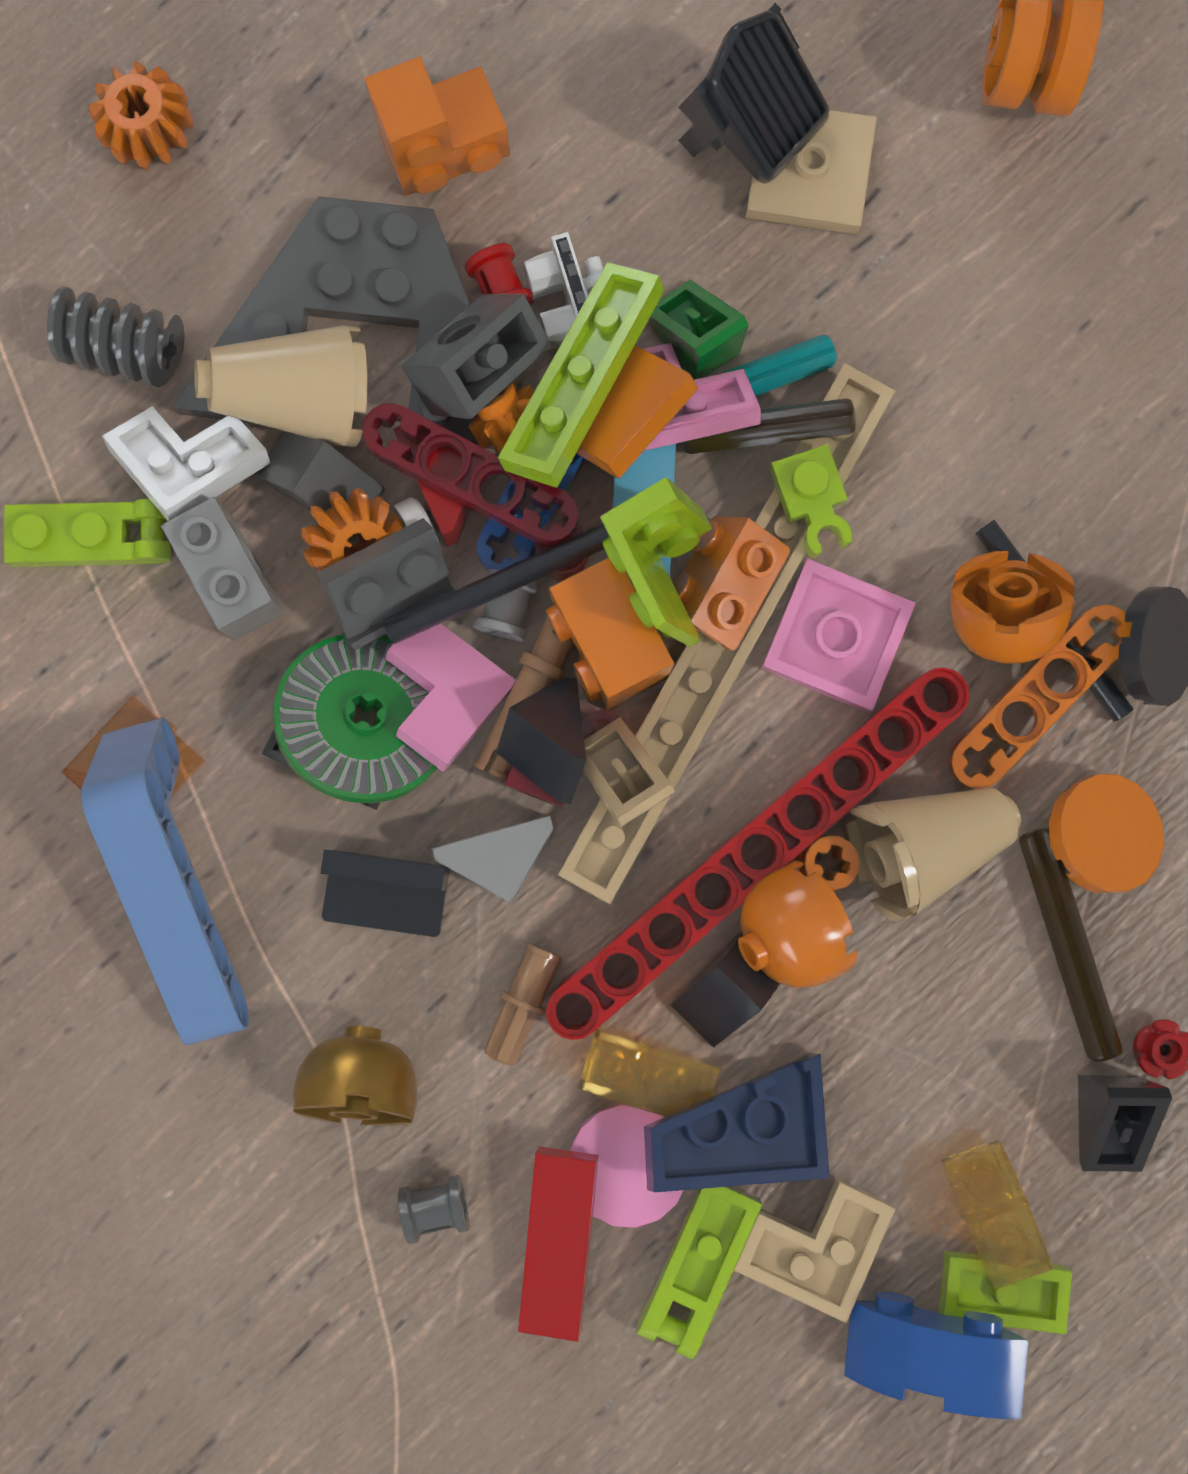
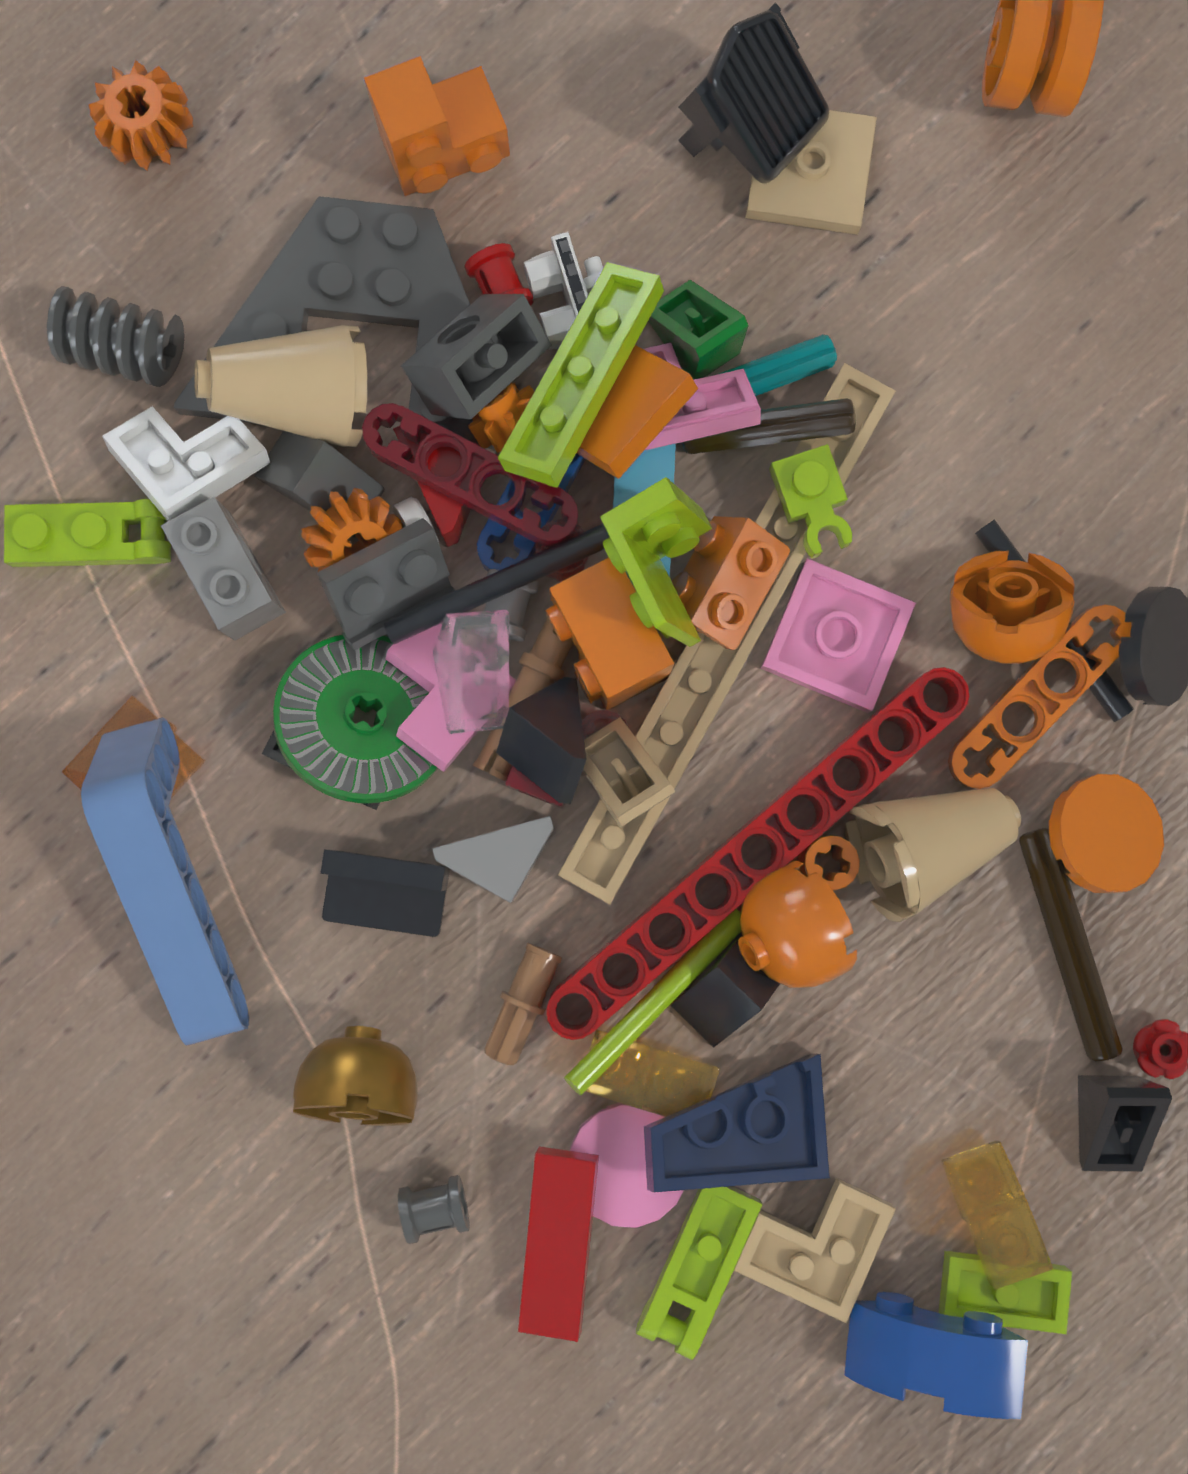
(474, 670): none -> clear slope
(653, 1004): none -> lime bar

